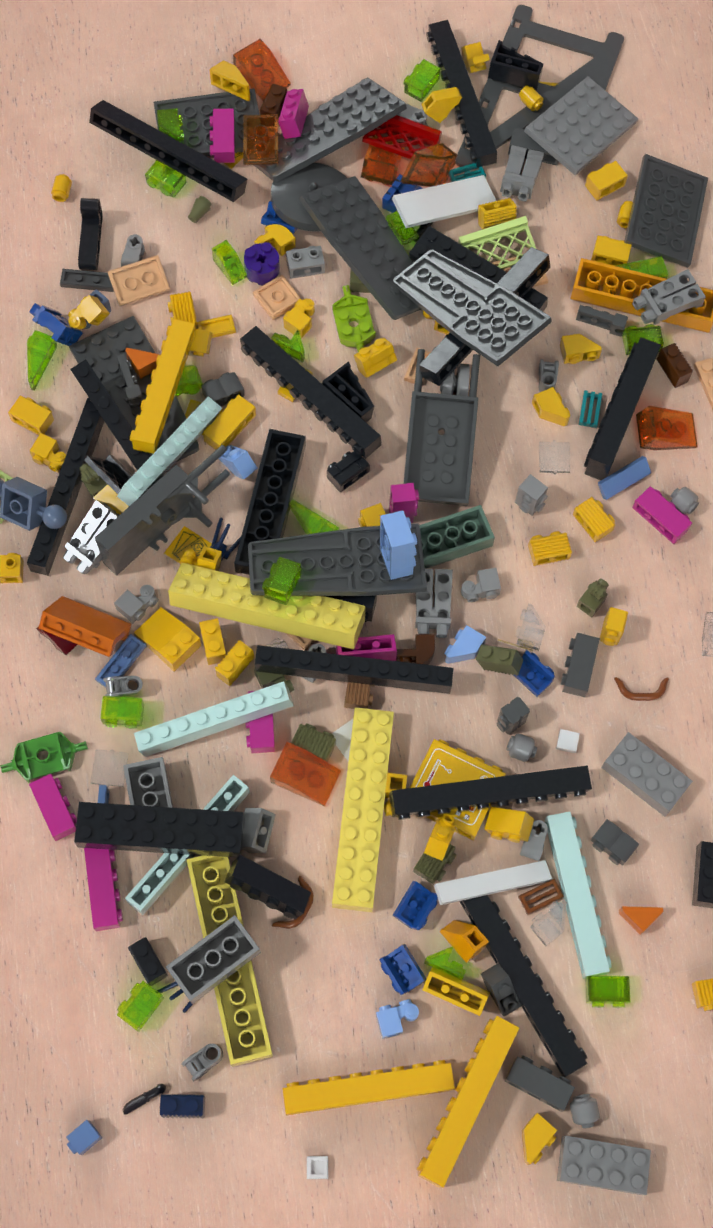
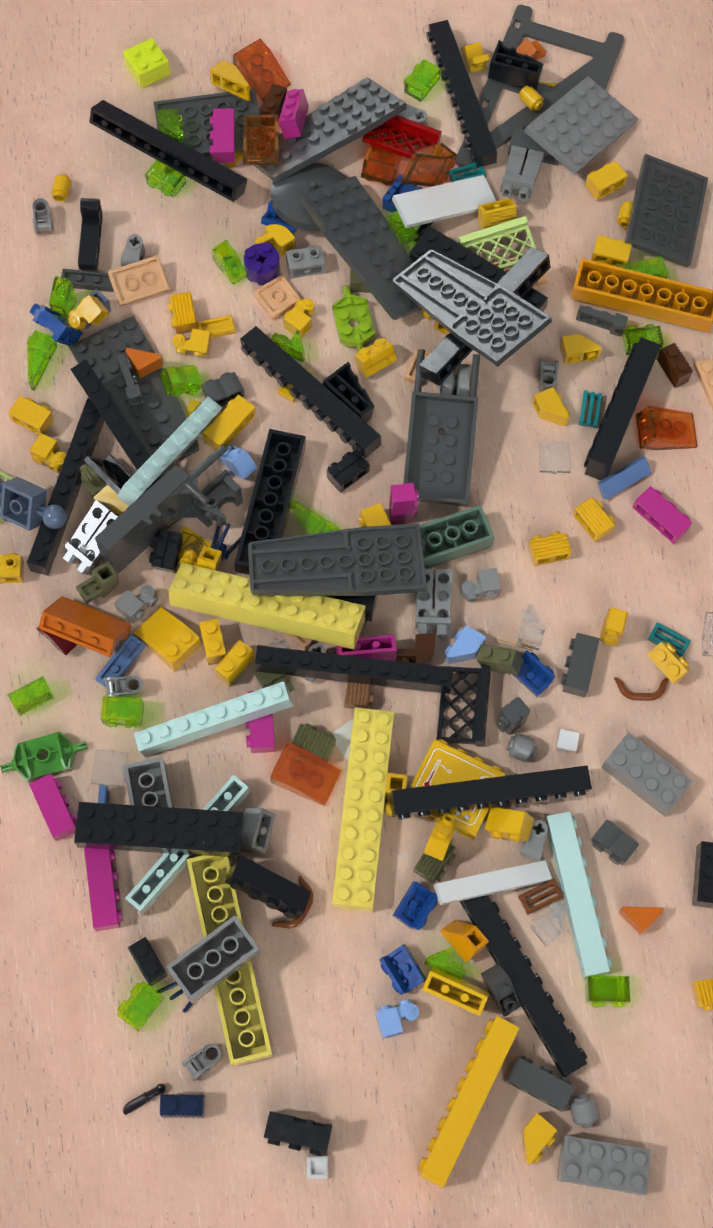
(31, 696): none -> clear neon green brick
(42, 219): none -> light grey piece
(62, 296): none -> clear neon green slope
(83, 1138): medium blue brick -> none
(102, 582): none -> olive brick
(146, 63): none -> neon yellow brick
(163, 386): yellow brick -> none
(166, 551): none -> black brick
(199, 209): olive cone -> none
(225, 493): none -> dark grey tile
(282, 580): clear neon green brick -> none
(297, 1133): none -> black wedge
(368, 1088): yellow brick -> none
(397, 544): light blue brick -> none
(441, 102): yellow slope -> none
(480, 712): none -> black fence
(531, 49): none -> orange slope
(531, 495): light grey brick -> none
(593, 597): olive brick -> none
(653, 639): none -> teal tile
(669, 298): light grey hips -> none
(669, 662): none -> yellow brick
(684, 500): light grey head -> none

